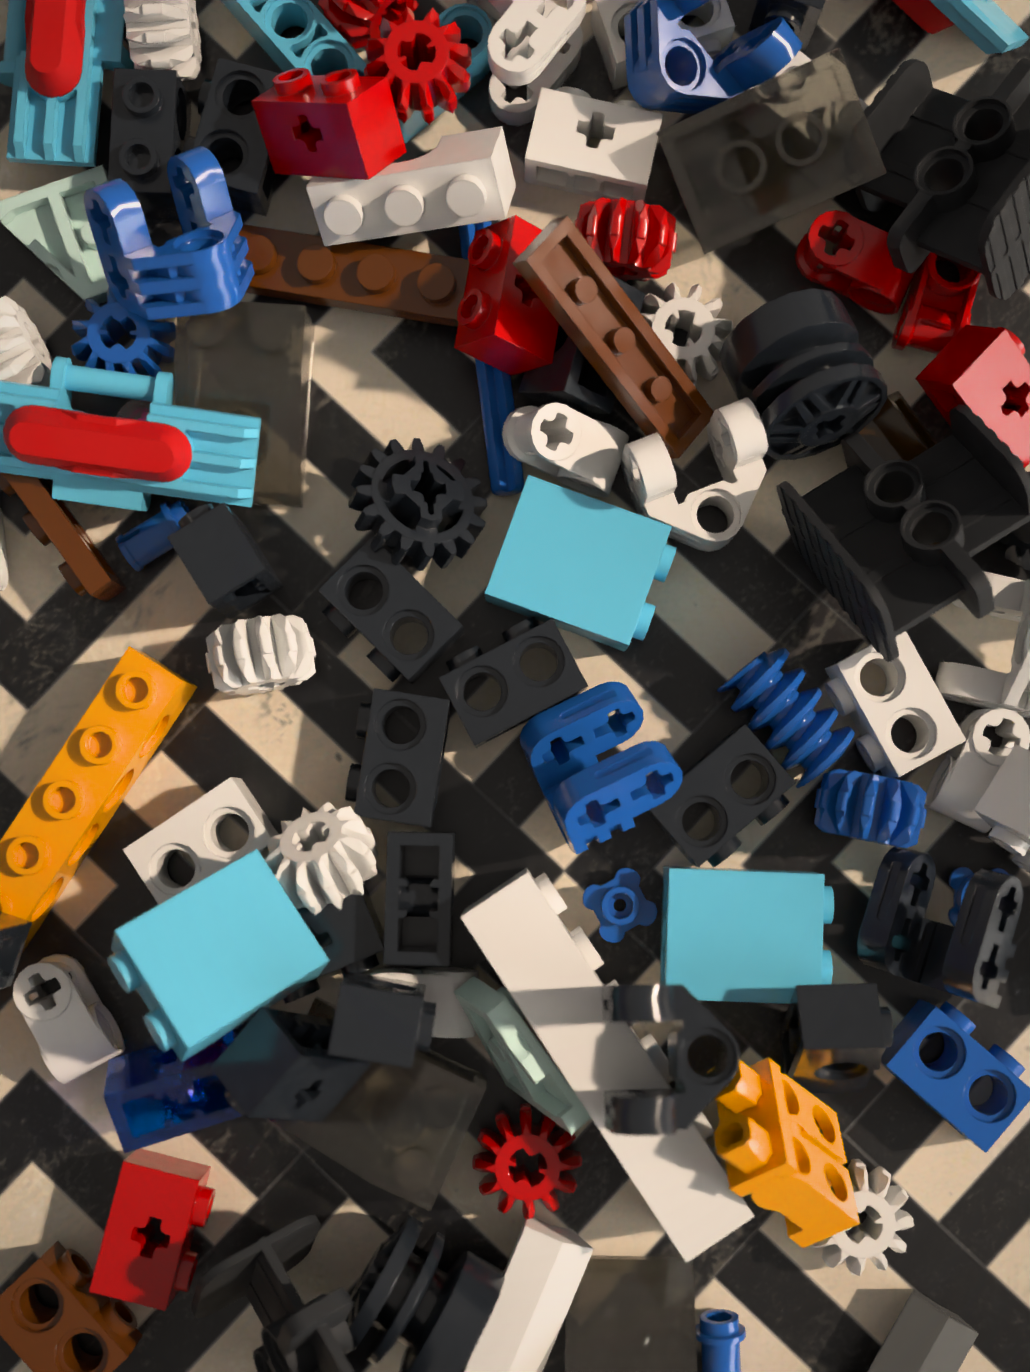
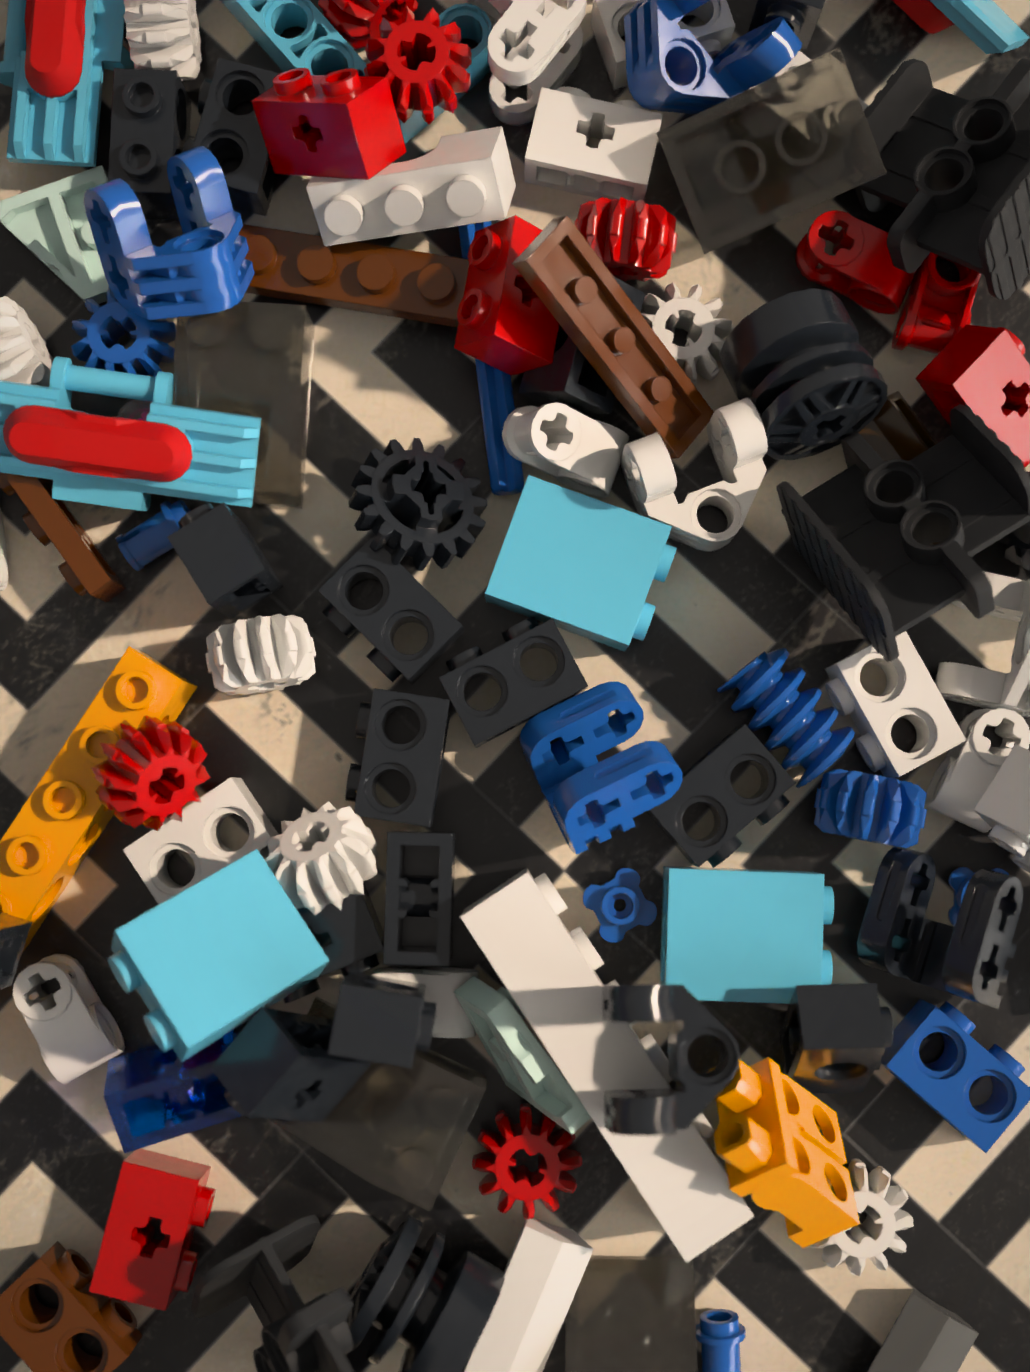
(150, 772): none -> red gear

